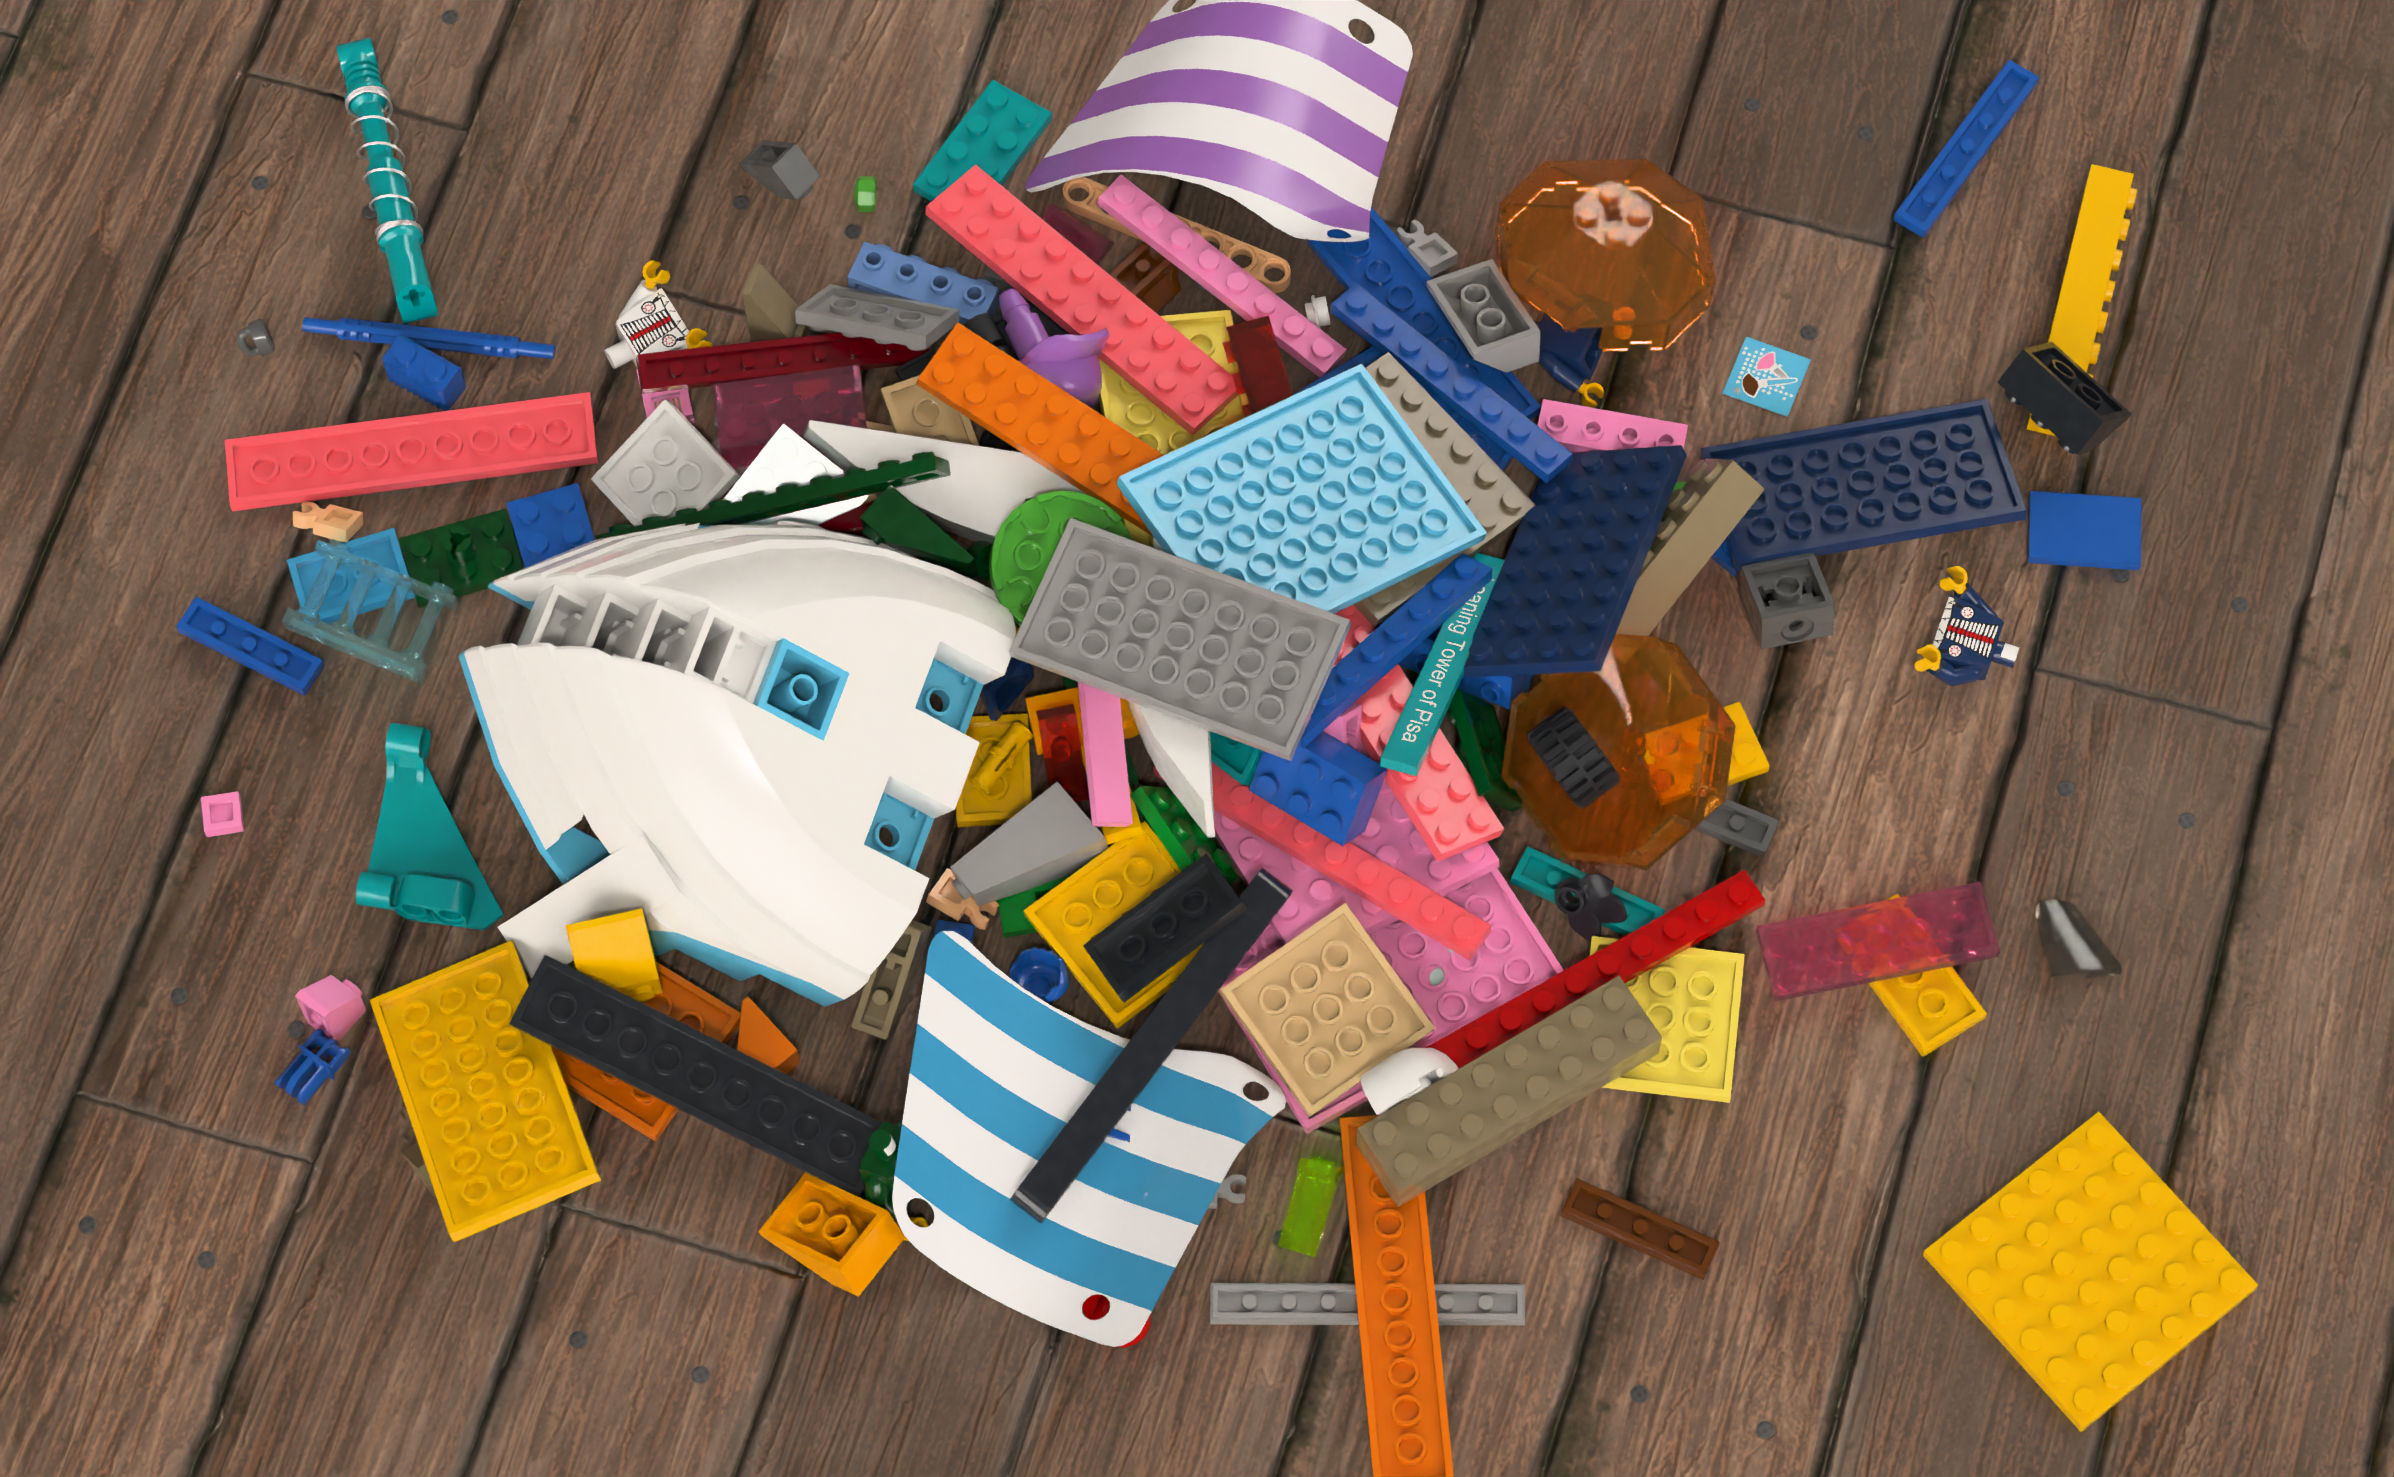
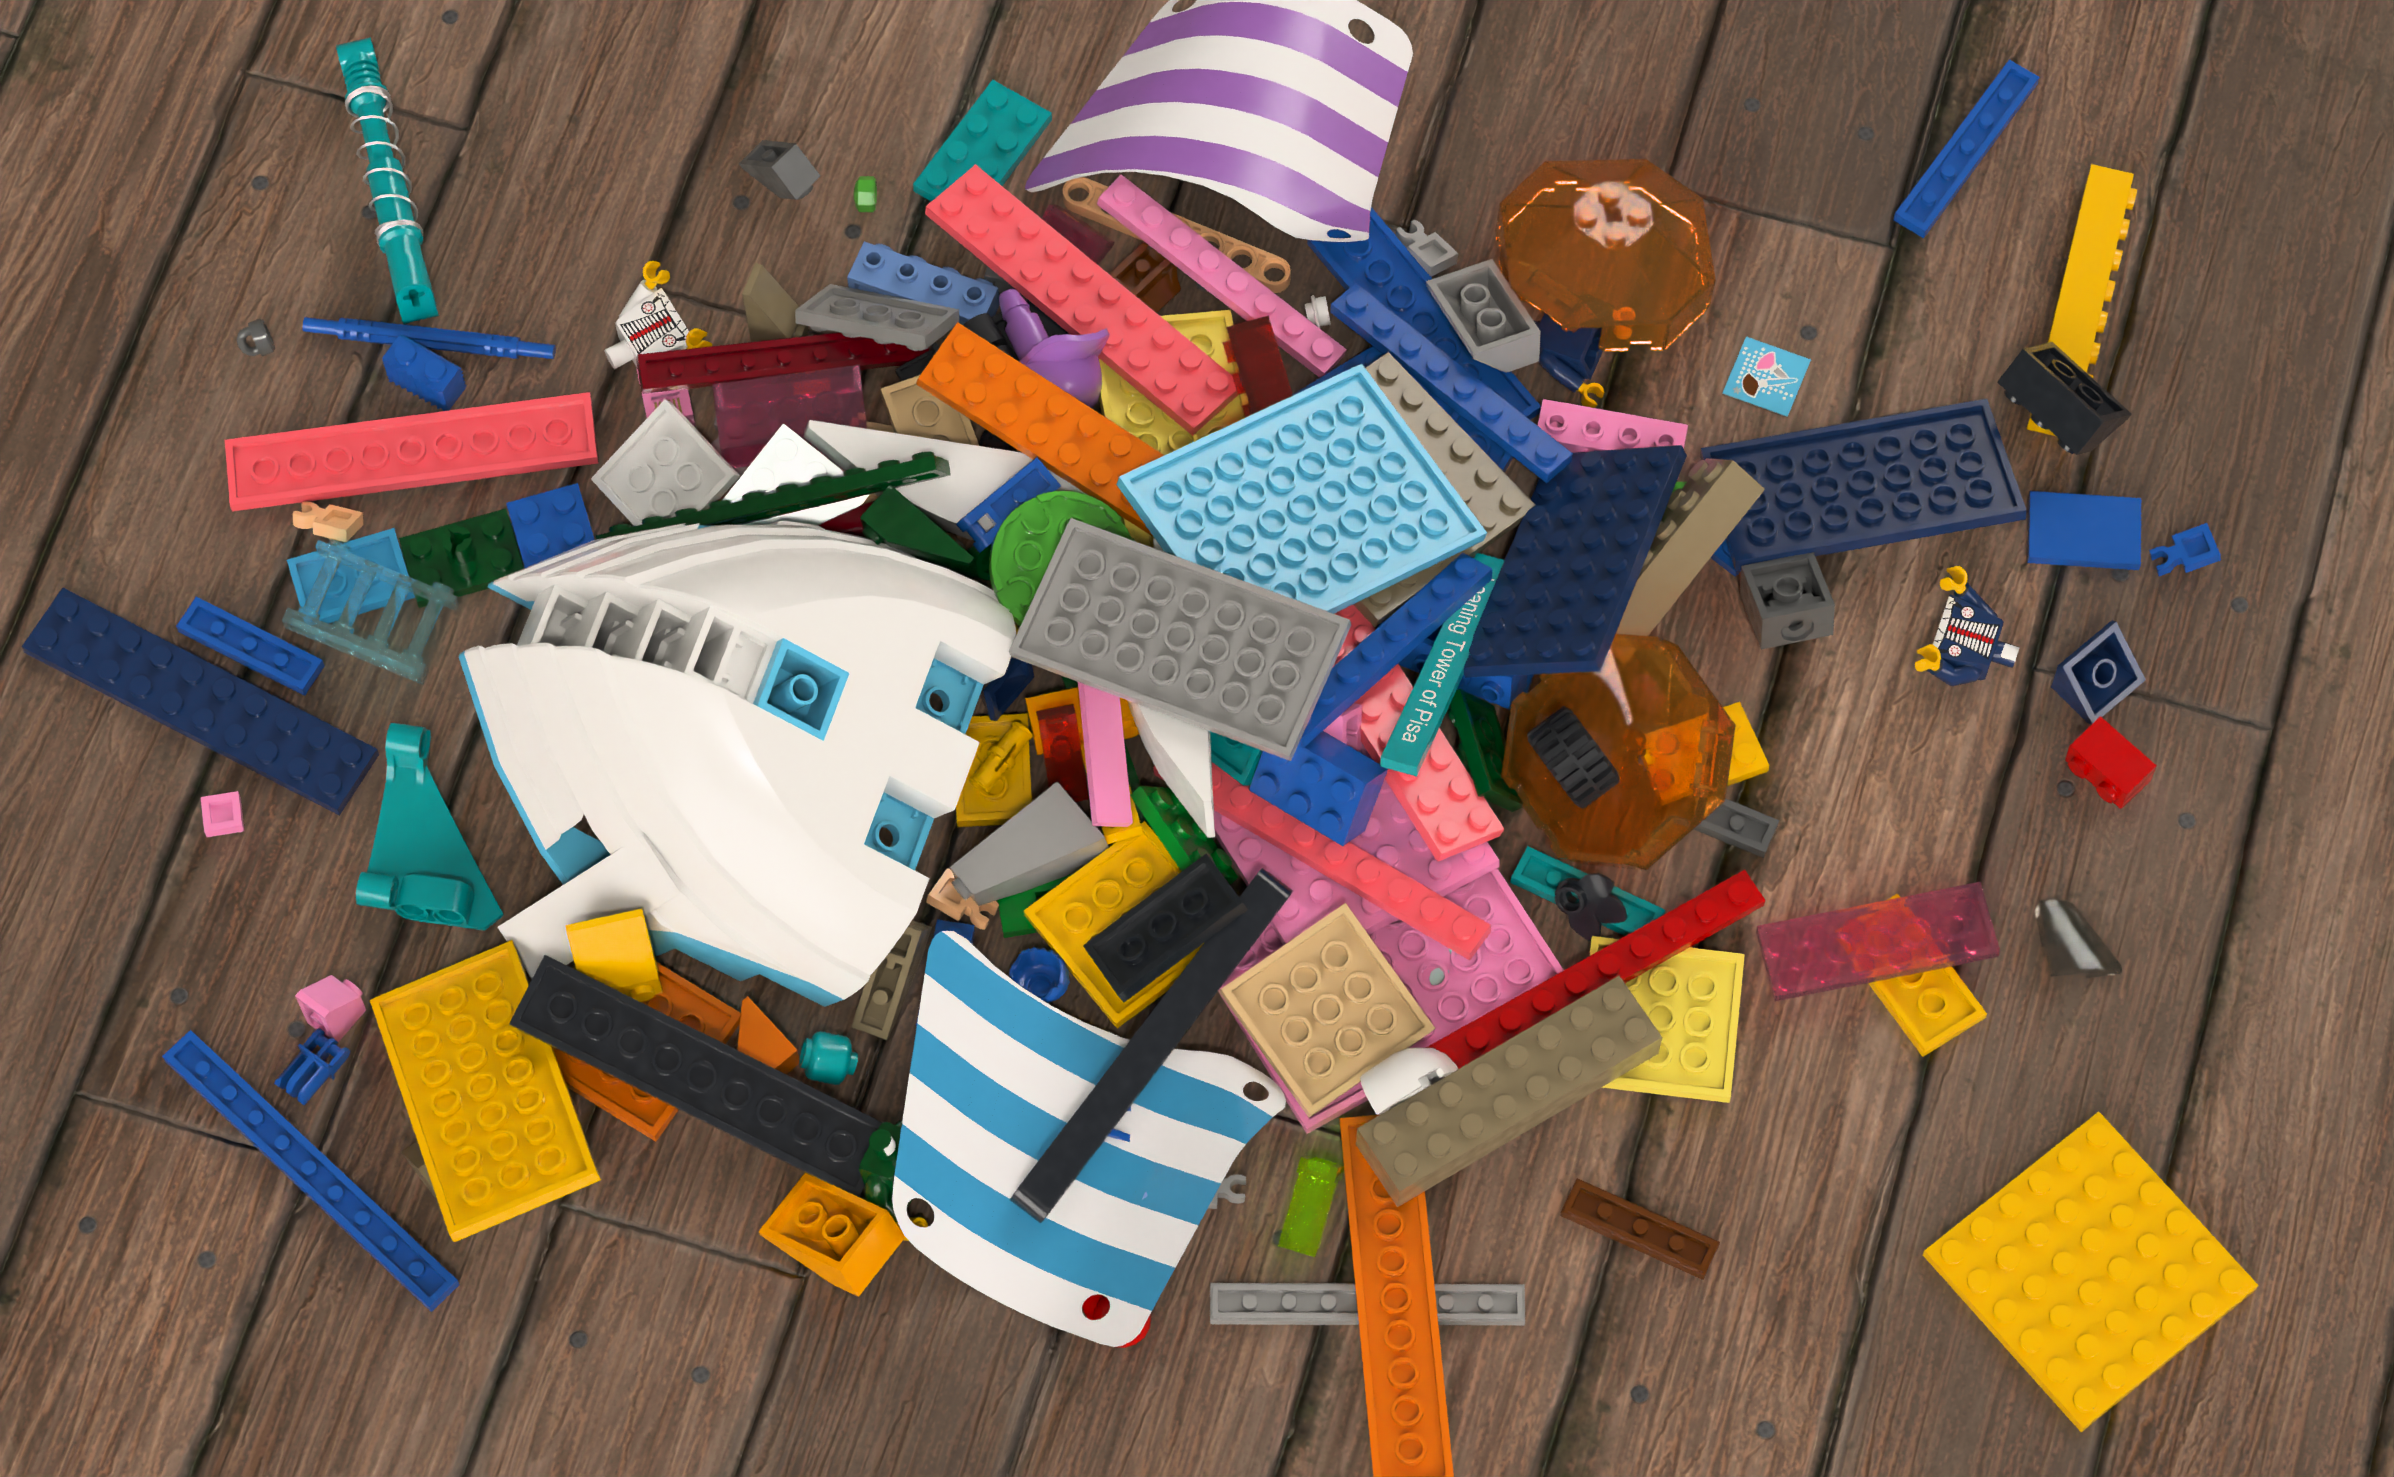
(201, 701): none -> dark blue plate
(311, 1171): none -> blue plate
(827, 1058): none -> teal head
(1025, 485): none -> blue plate
(2098, 674): none -> dark blue slope
(2110, 763): none -> red brick
(2191, 549): none -> blue plate

